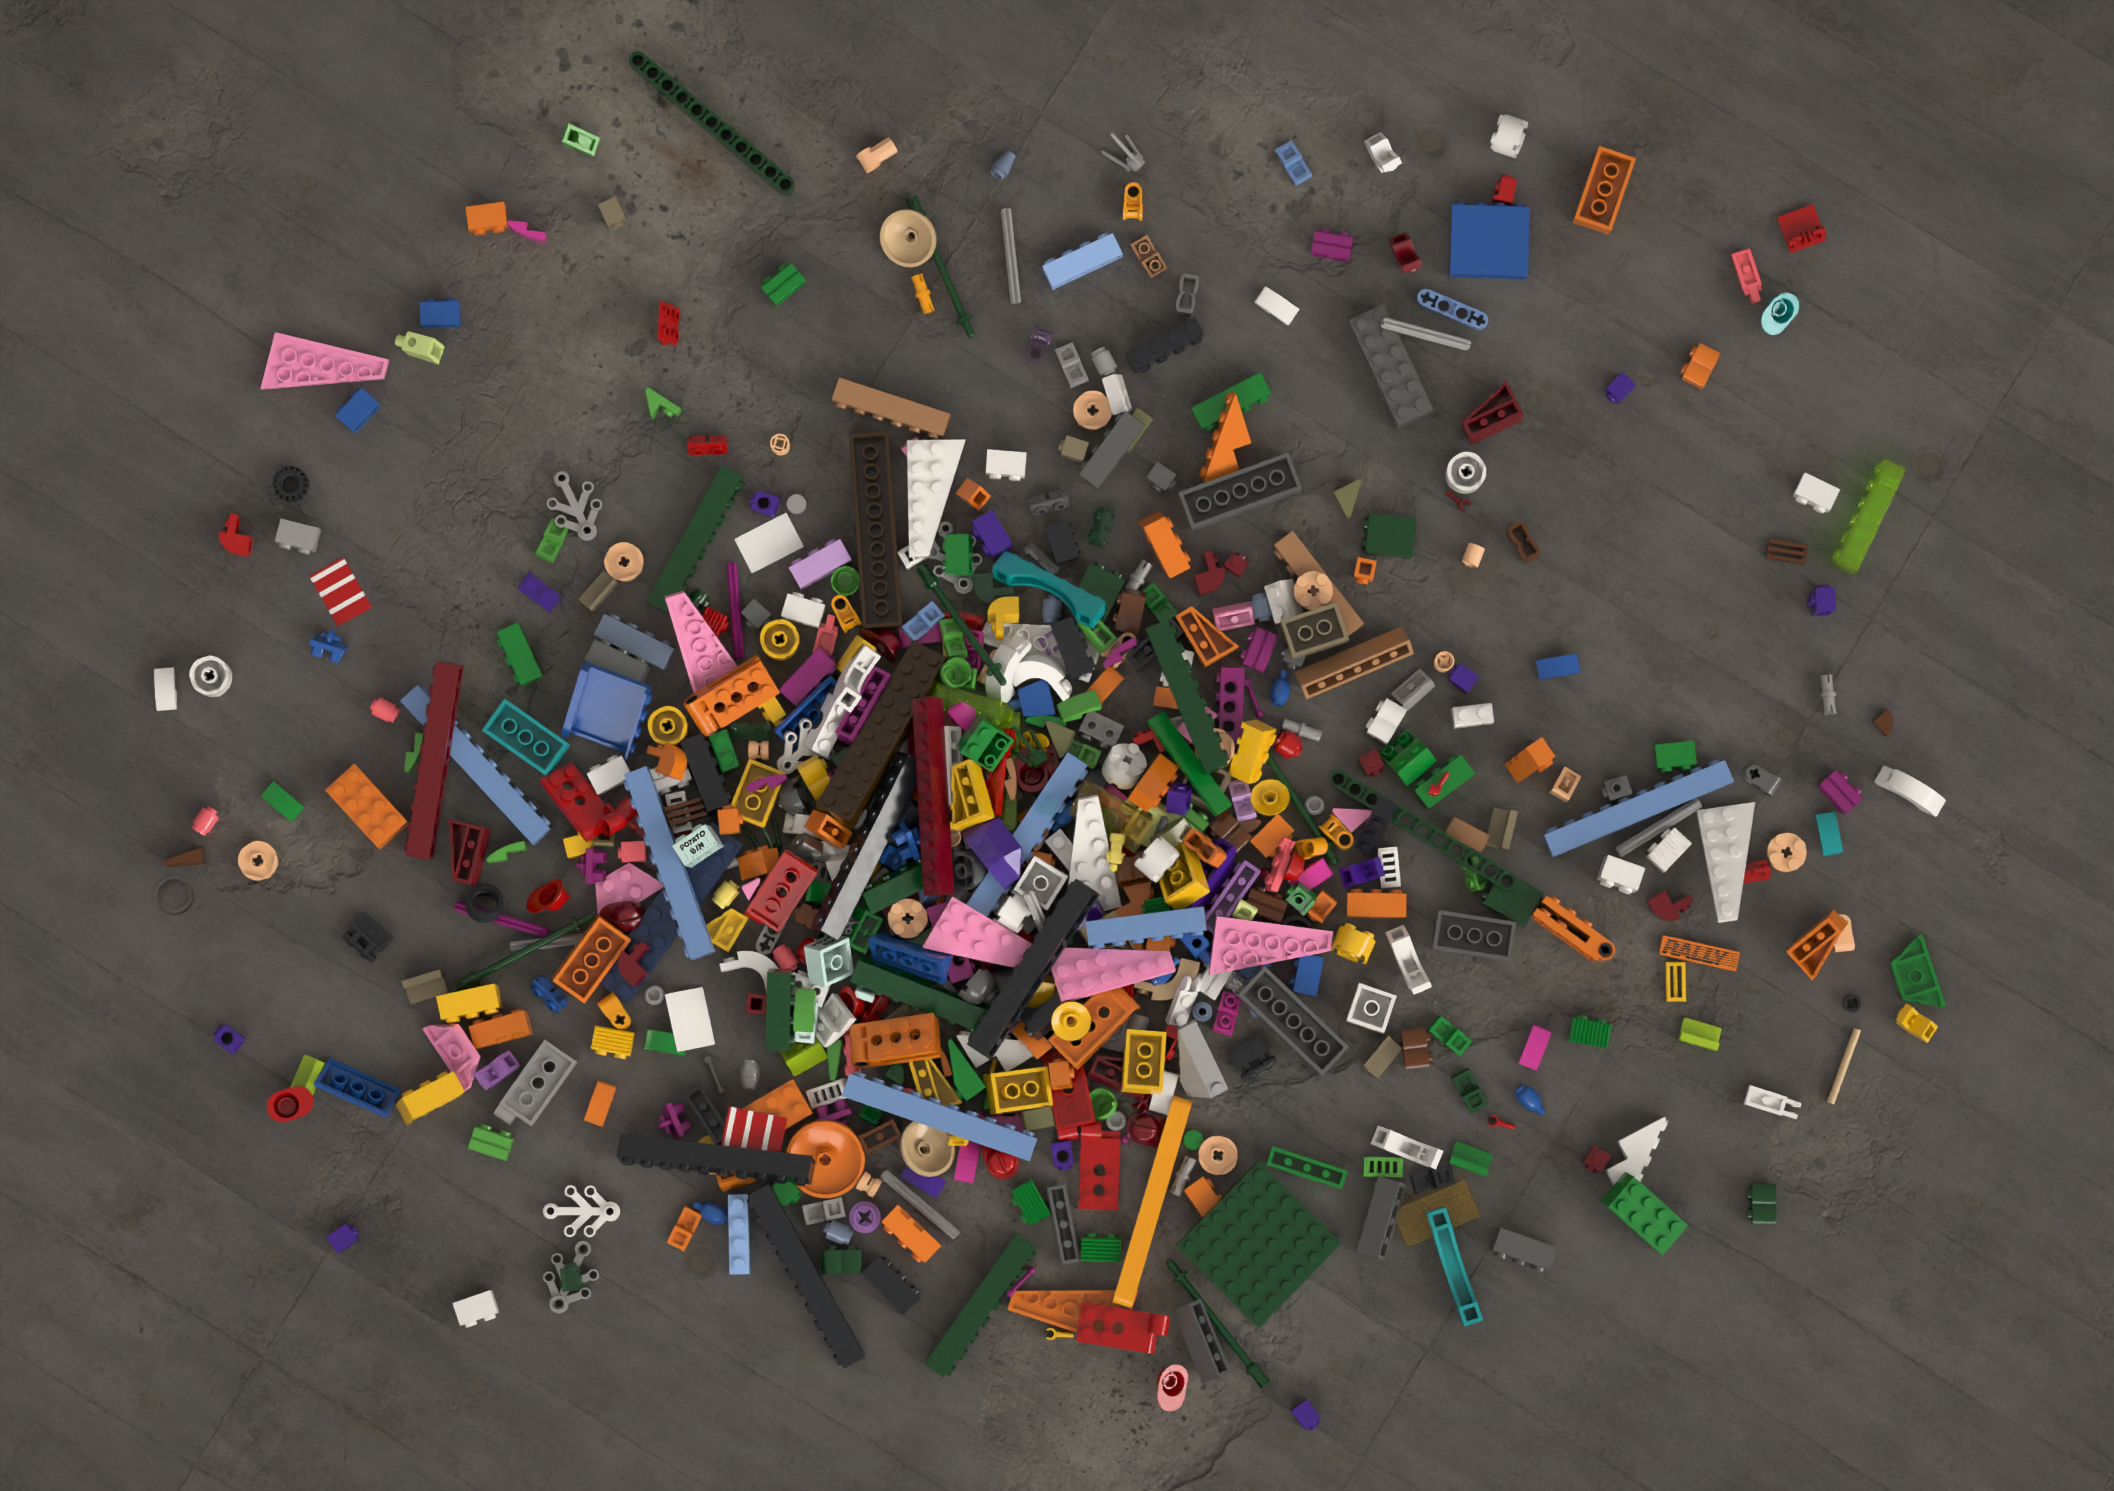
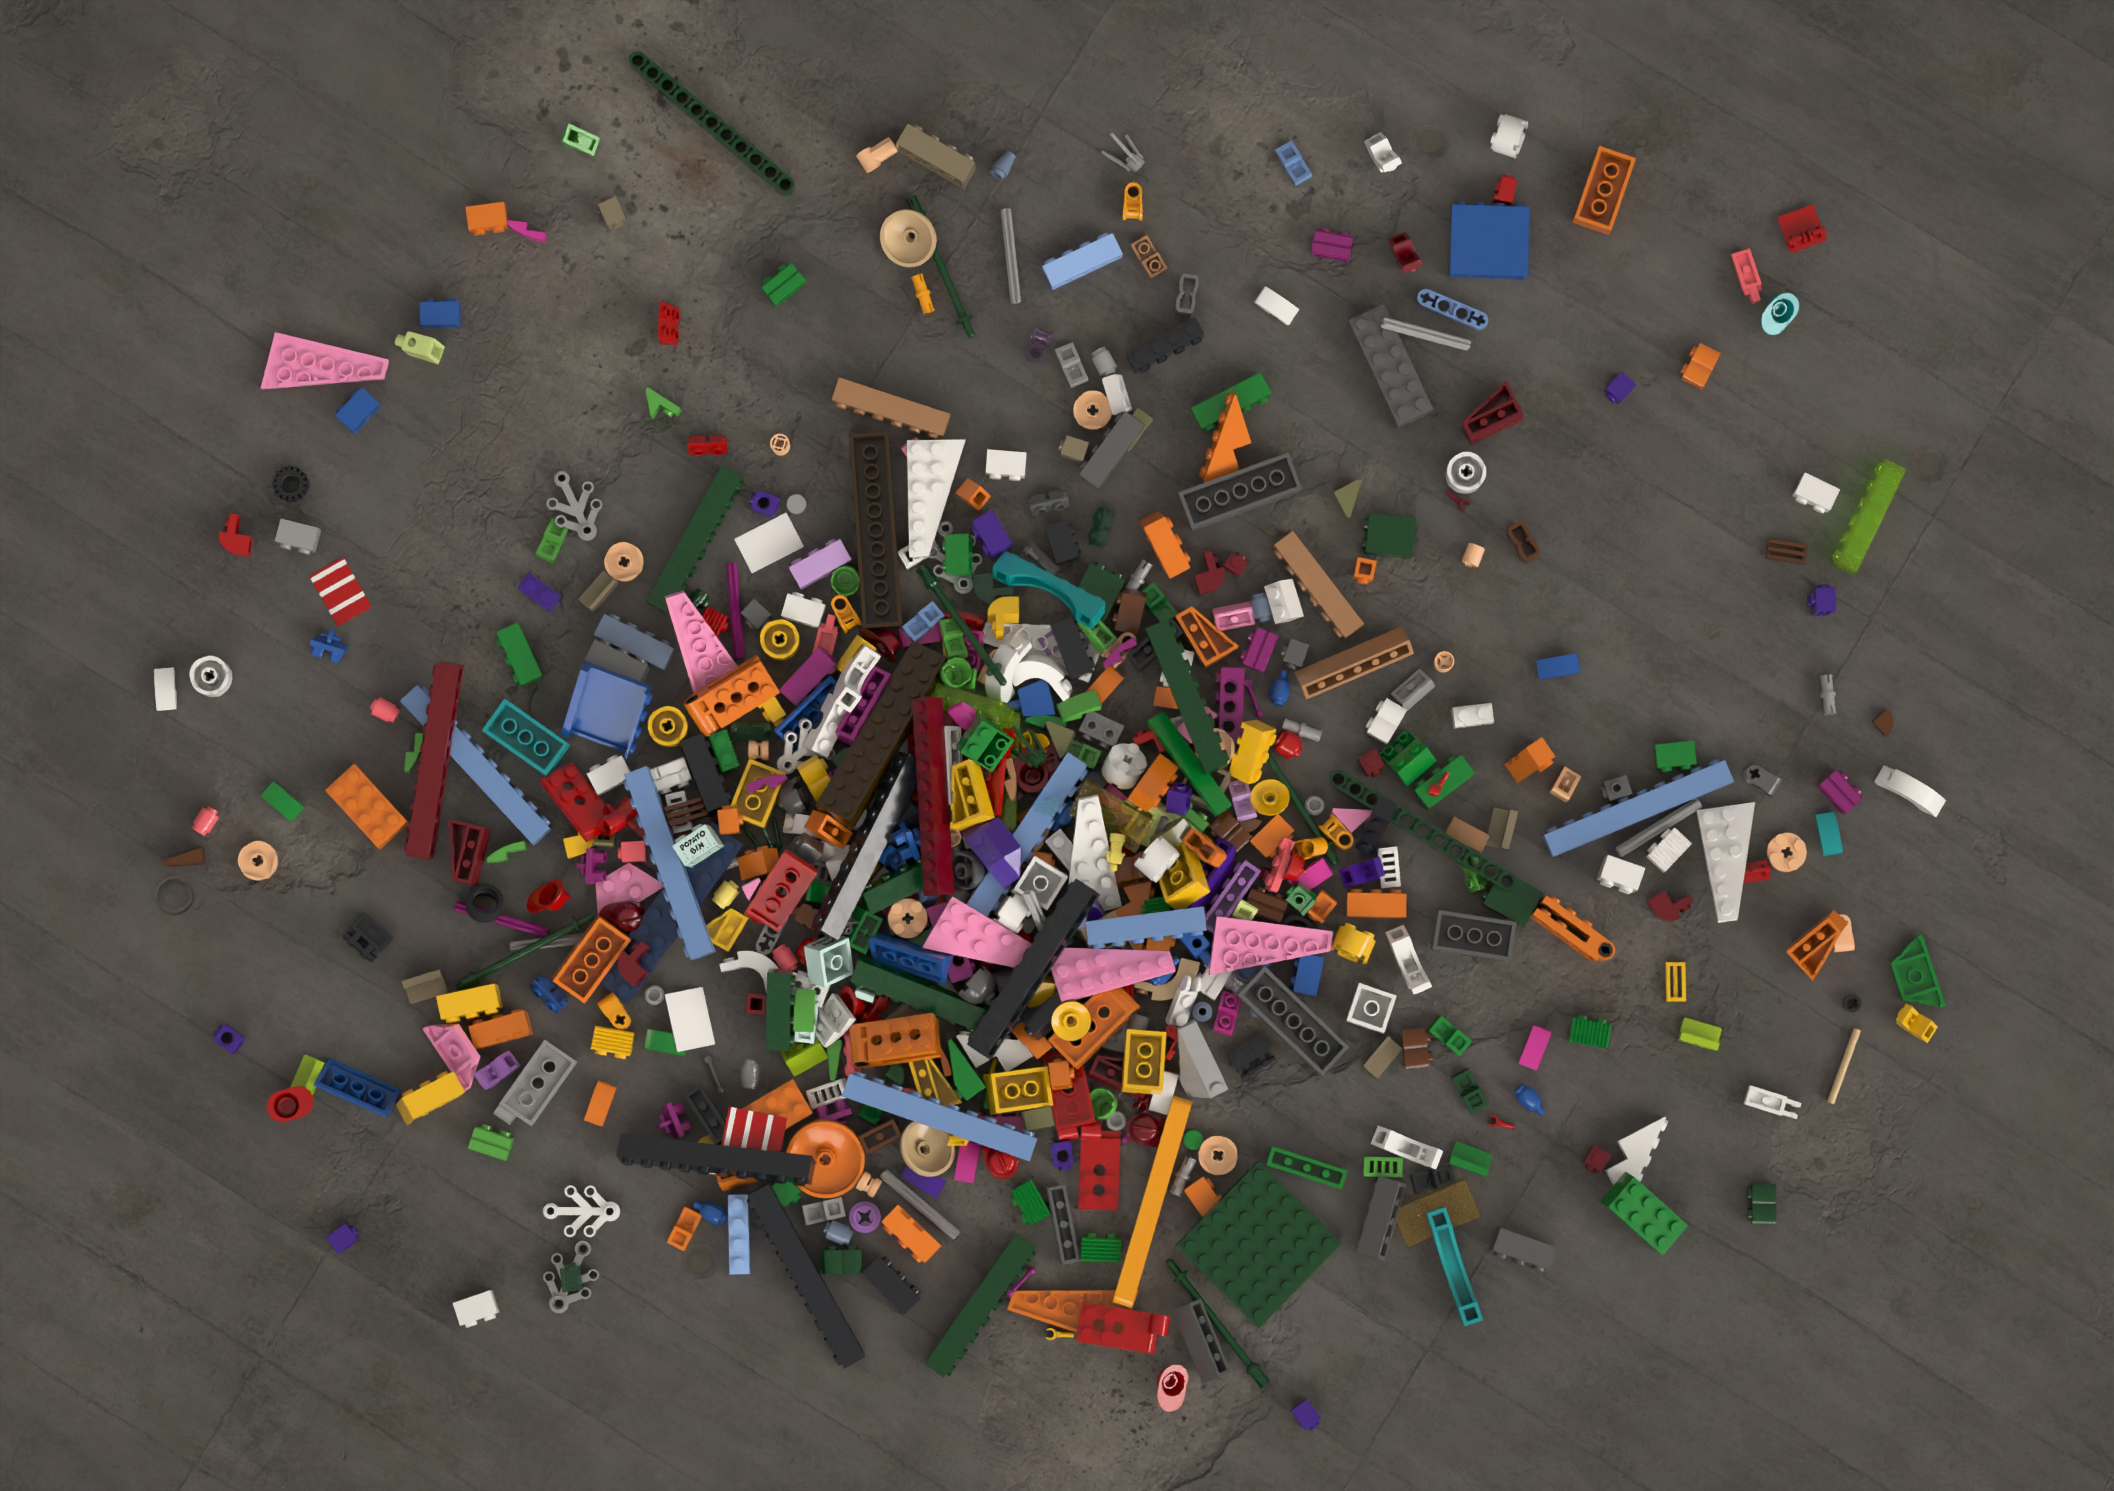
(671, 762): orange brick -> none
(936, 156): none -> dark tan brick
(1051, 609): sand blue brick -> none
(1161, 478): dark grey brick -> none
(1306, 599): light nougat plate -> none
(1314, 631): dark tan brick -> none
(1462, 678): dark purple brick -> none
(1699, 953): orange tile -> none

